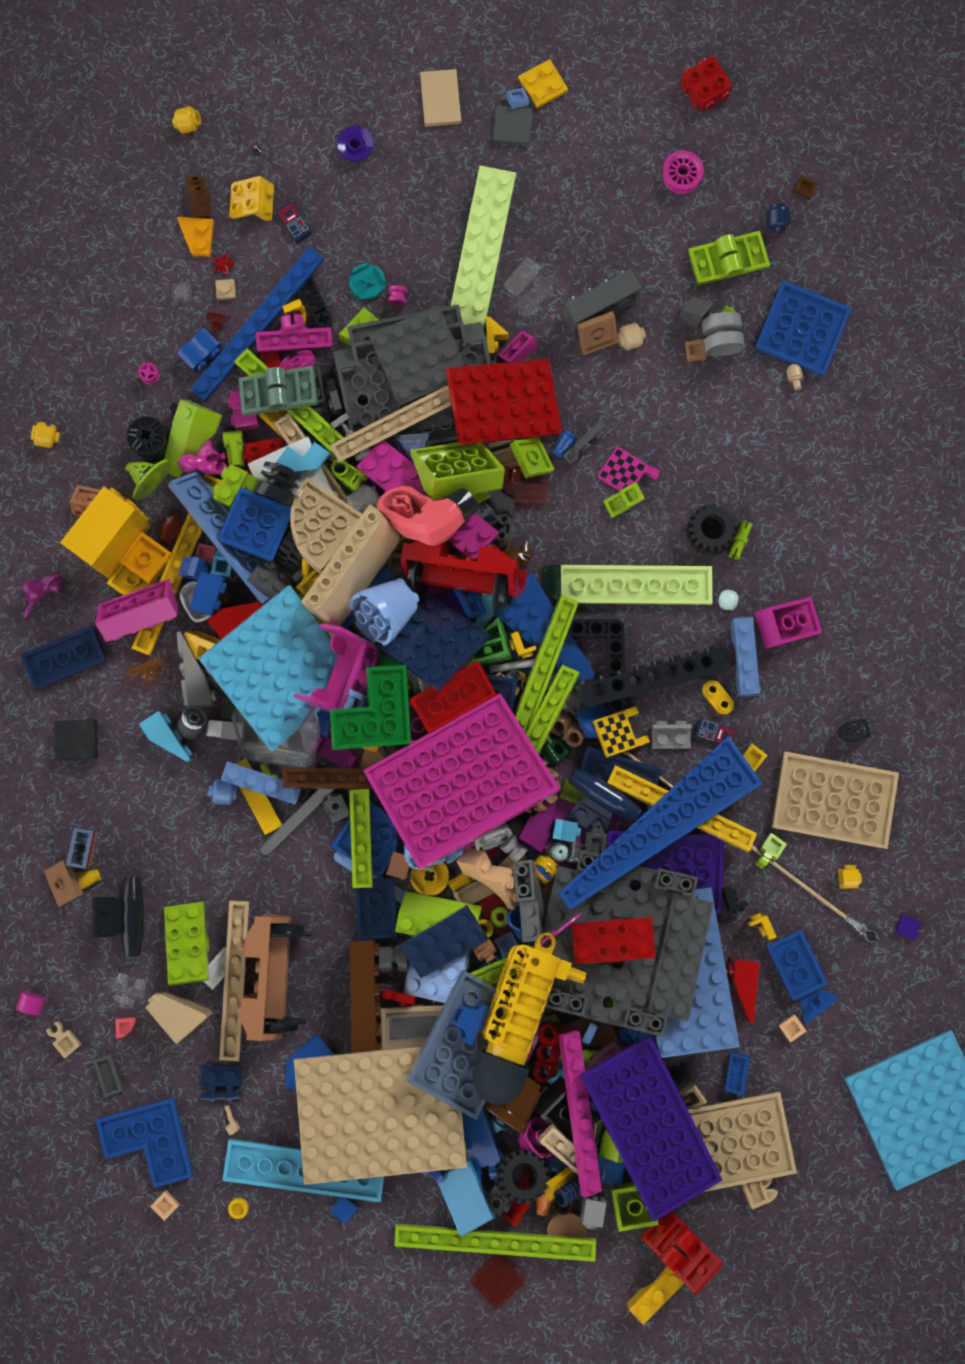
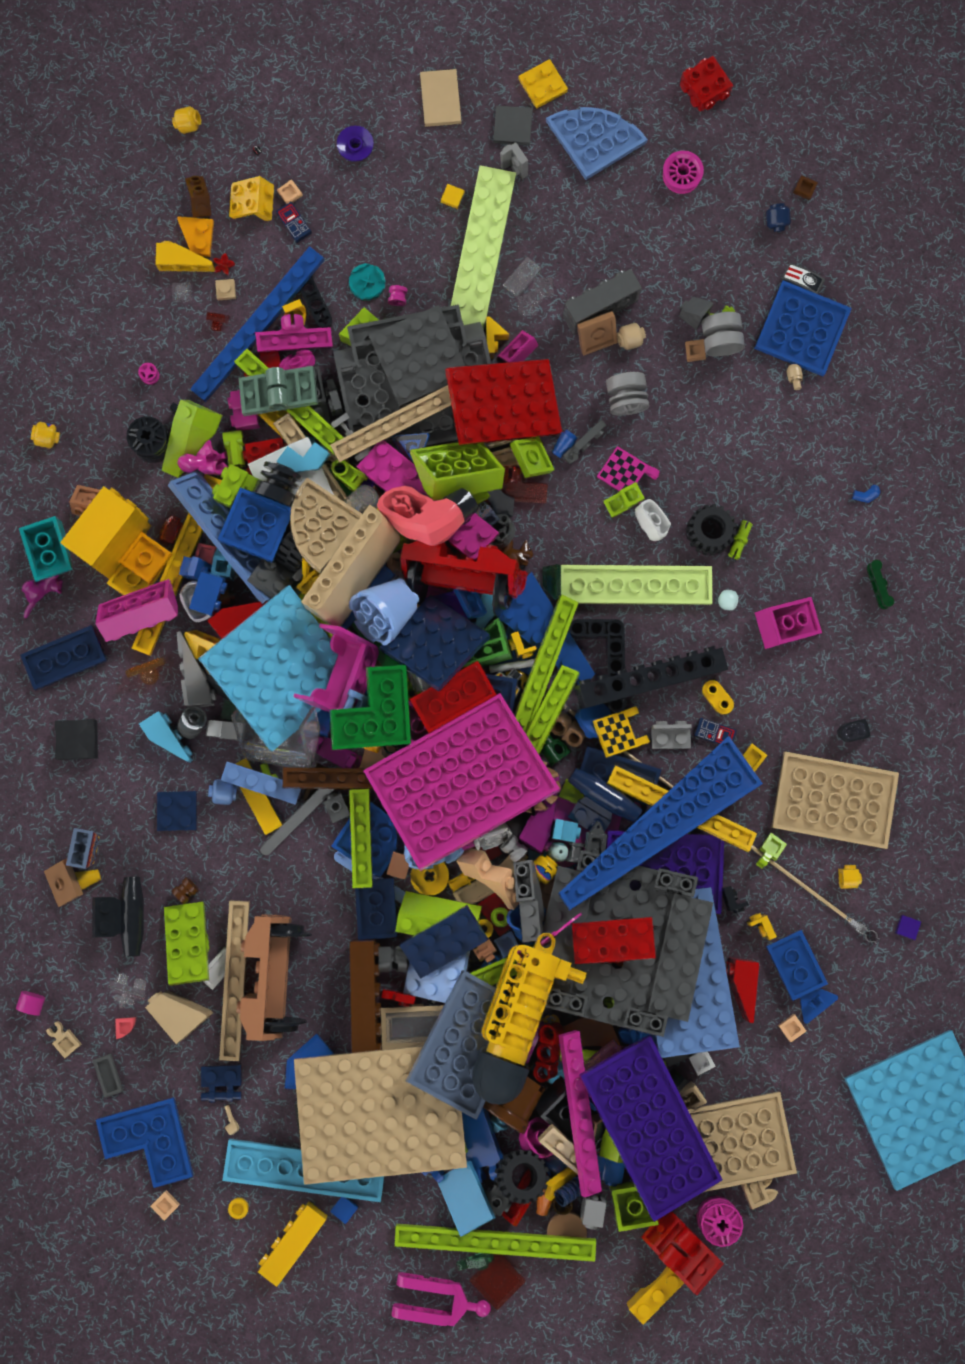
(44, 550): none -> teal slope
(147, 476): lime piece -> none
(176, 811): none -> dark blue plate
(177, 258): none -> yellow slope
(185, 890): none -> reddish brown wheel
(200, 350): blue brick -> none
(289, 192): none -> light nougat tile
(292, 1244): none -> yellow brick
(435, 1316): none -> dark pink piece
(452, 196): none -> yellow tile
(470, 1021): blue brick -> none
(479, 1261): none -> clear green plate
(514, 156): none -> light grey bracket
(517, 98): medium blue tile -> none
(590, 1033): medium blue tile -> none
(594, 137): none -> medium blue plate
(627, 393): none -> light grey wheel
(652, 520): none -> white piece
(701, 1062): none -> white plate
(712, 1212): none -> dark pink wheel
(728, 257): lime plate -> none
(737, 1073): blue plate -> none
(746, 658): medium blue arch -> none
(803, 278): none -> slope
(867, 496): none -> blue arm
(879, 585): none -> dark green plate

